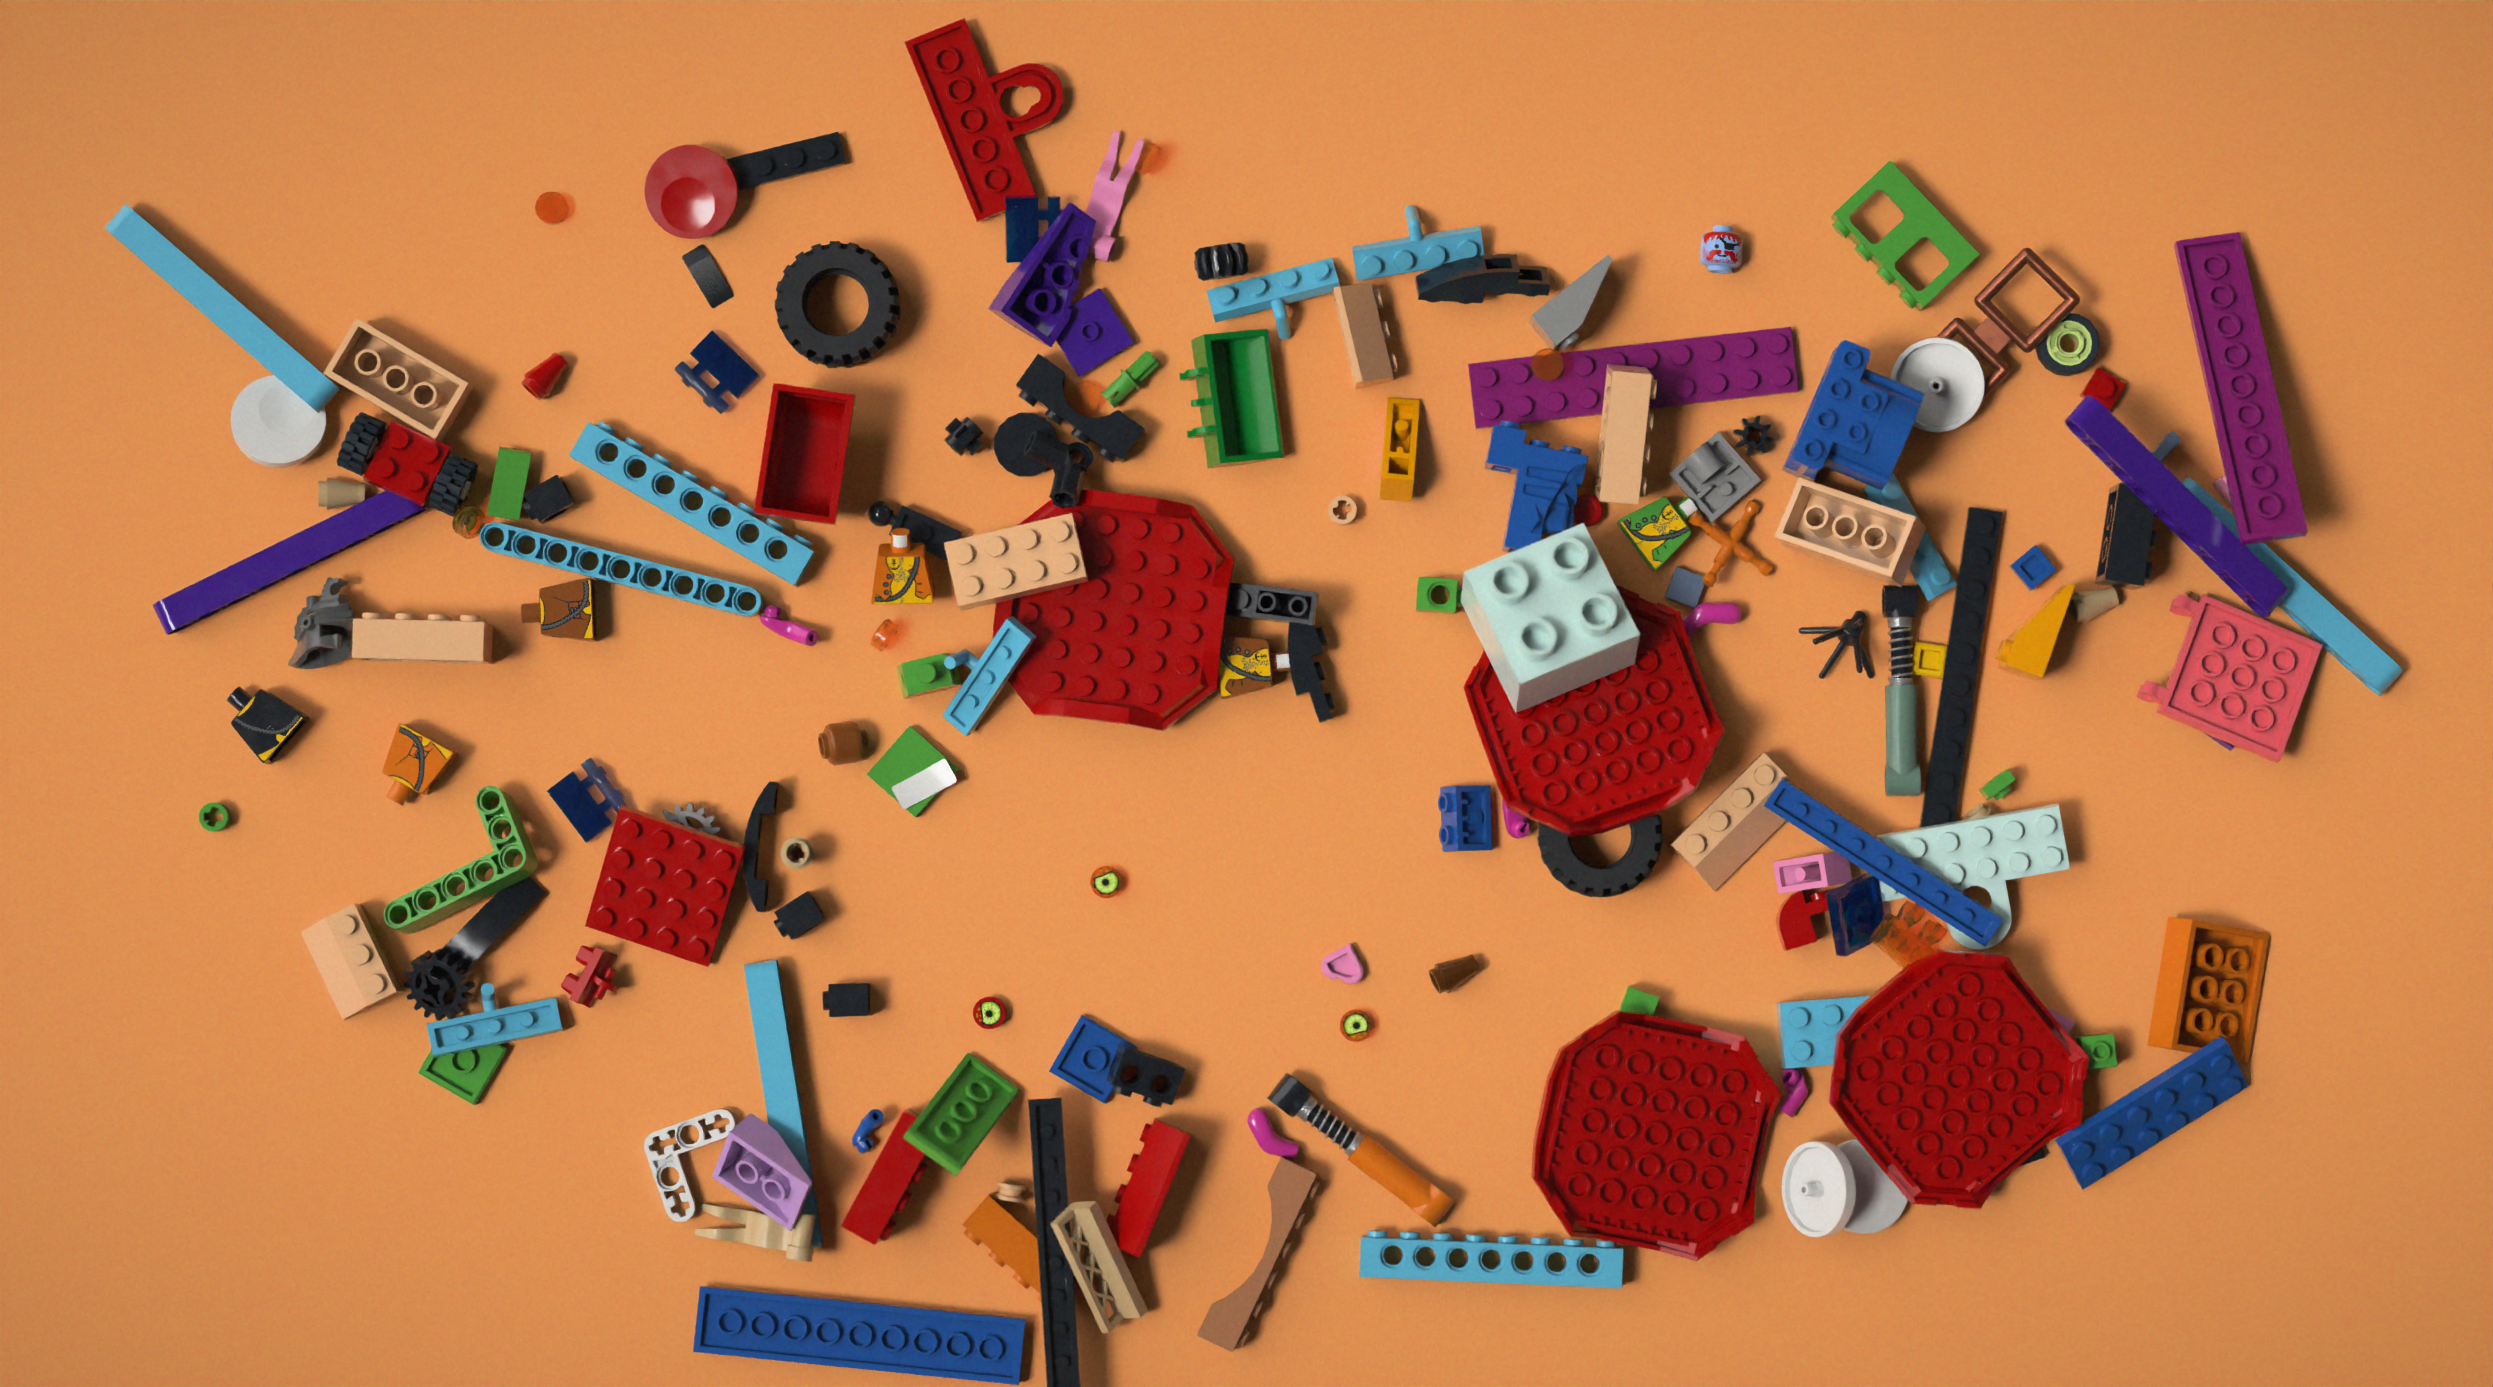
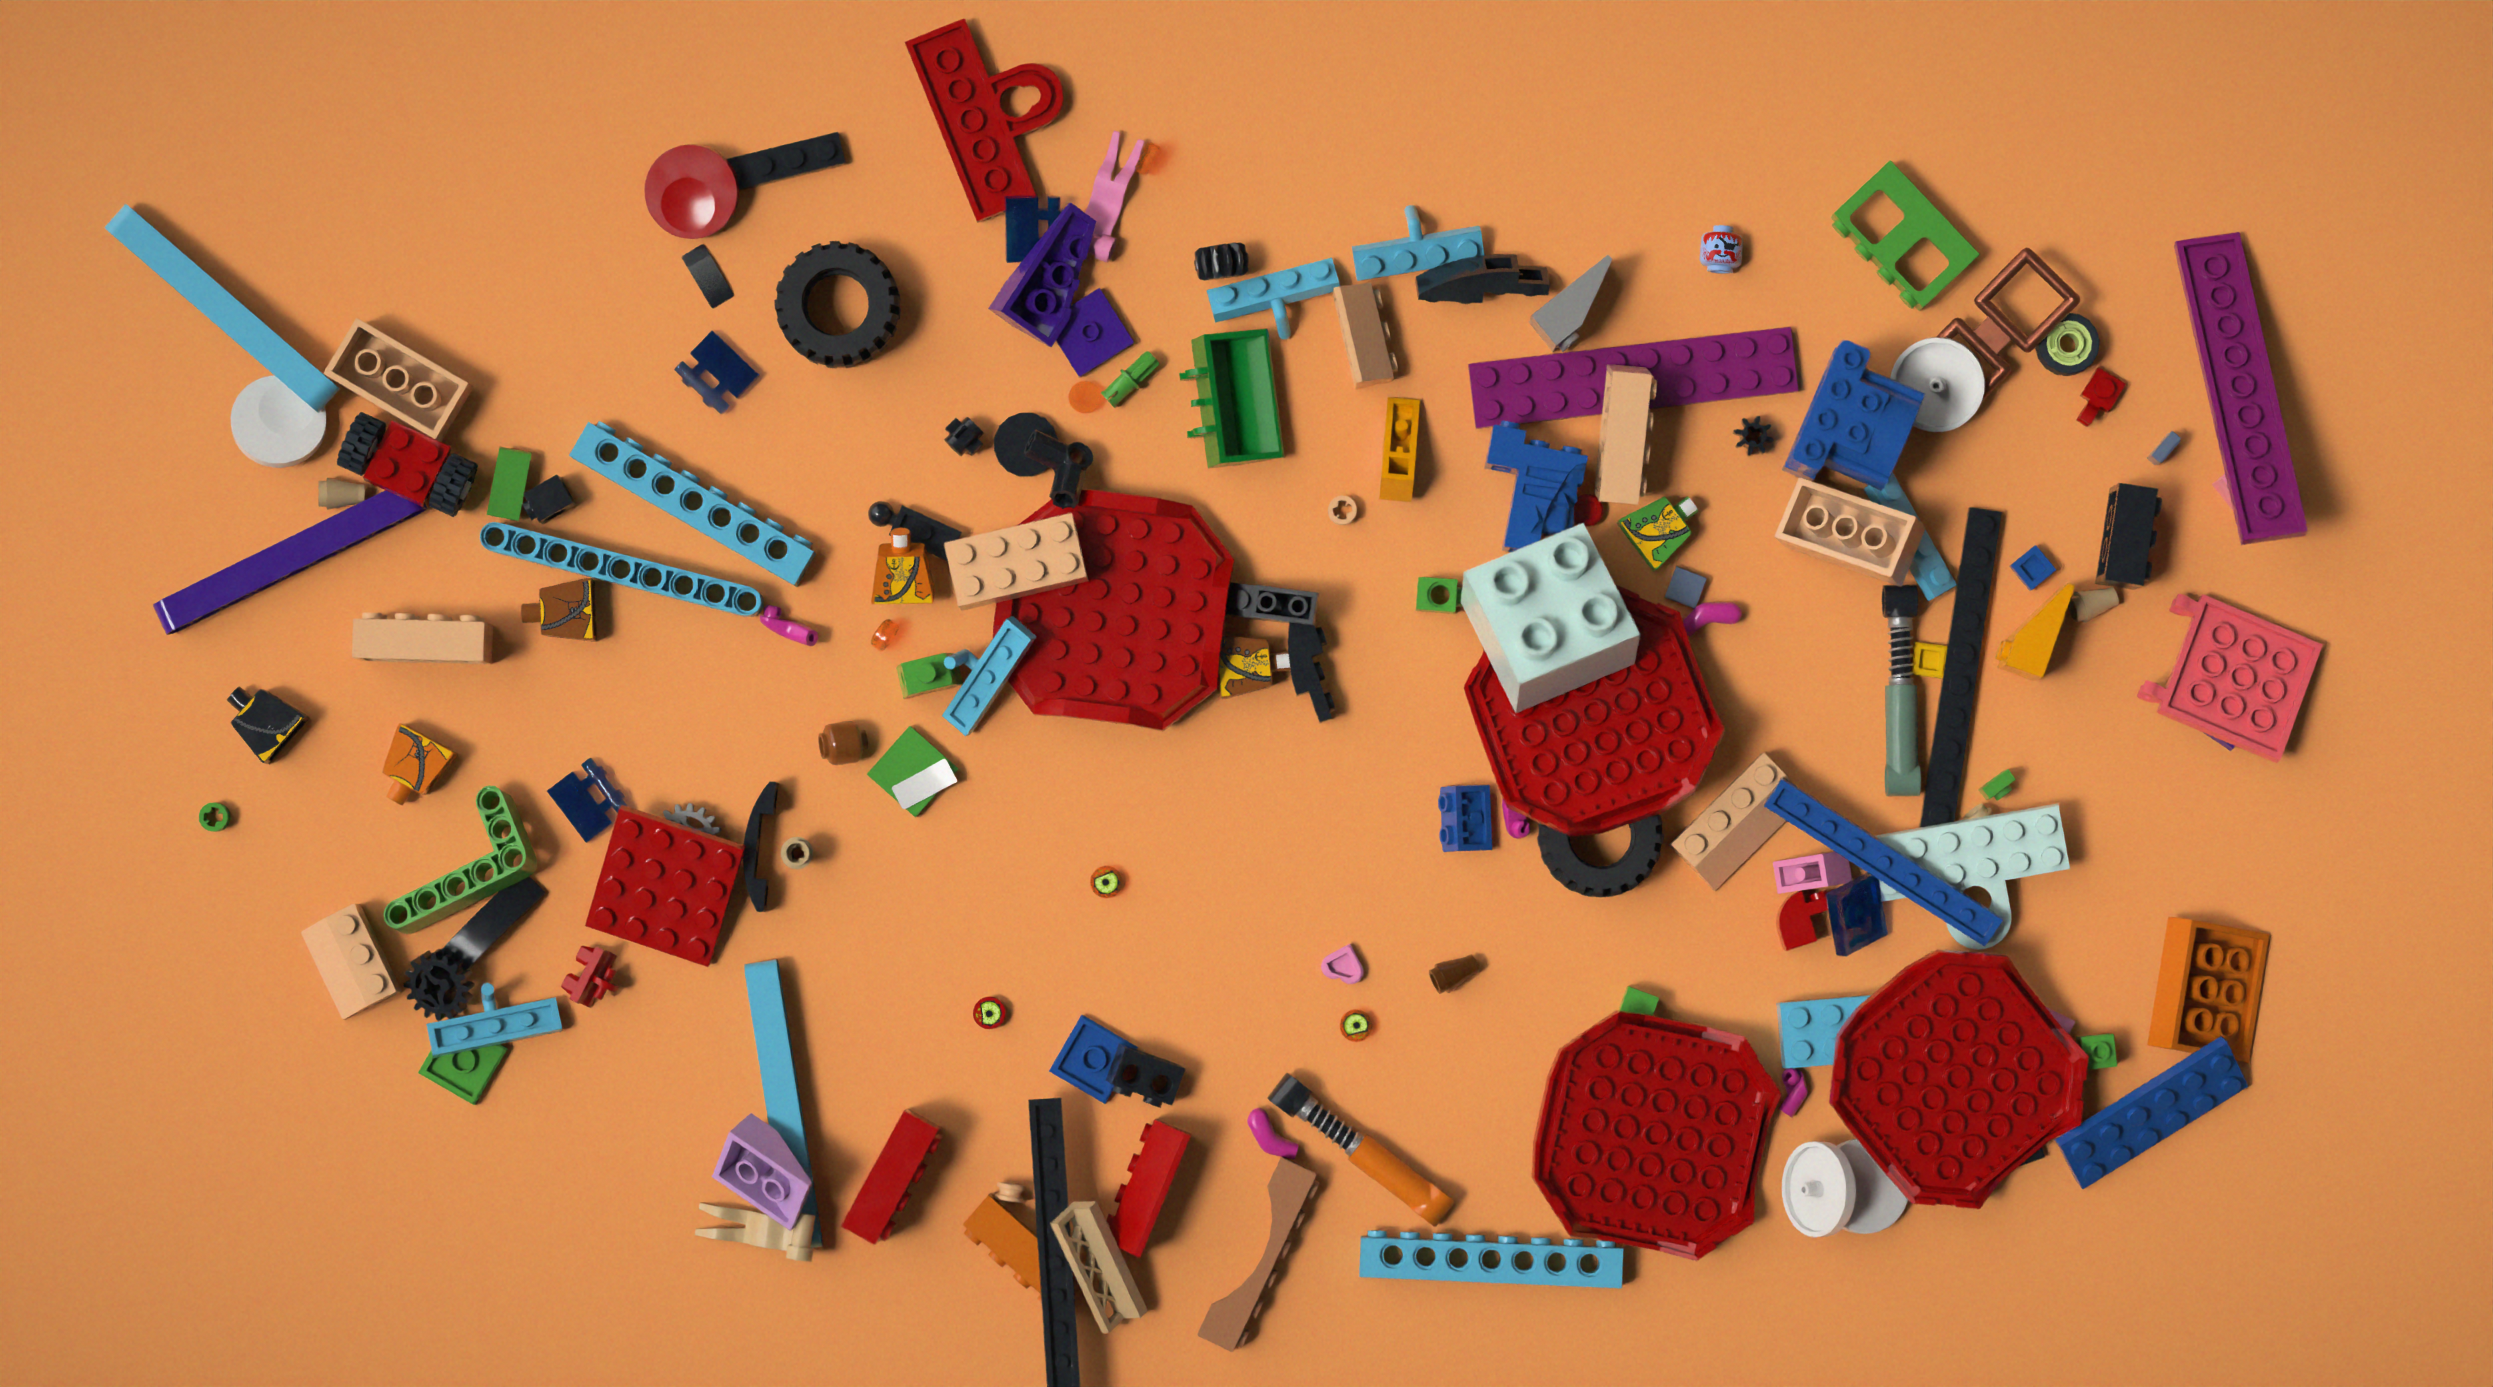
(324, 629): dark grey helmet -> none
(468, 521): clear orange tile -> none
(544, 376): red cone -> none
(551, 208): clear orange tile -> none
(672, 1159): white beam -> none
(799, 916): black brick -> none
(804, 454): red container -> none
(847, 1000): black brick -> none
(859, 1335): blue plate -> none
(866, 1127): blue arm -> none
(961, 1114): bright green tile -> none
(1114, 433): black arch -> none
(1547, 365): clear orange tile -> none
(1714, 477): light grey plate -> none
(1730, 543): orange piece -> none
(1849, 635): black plant -> none
(1900, 942): clear orange plate -> none
(2176, 506): dark purple beam -> none
(2314, 612): medium azure beam -> none

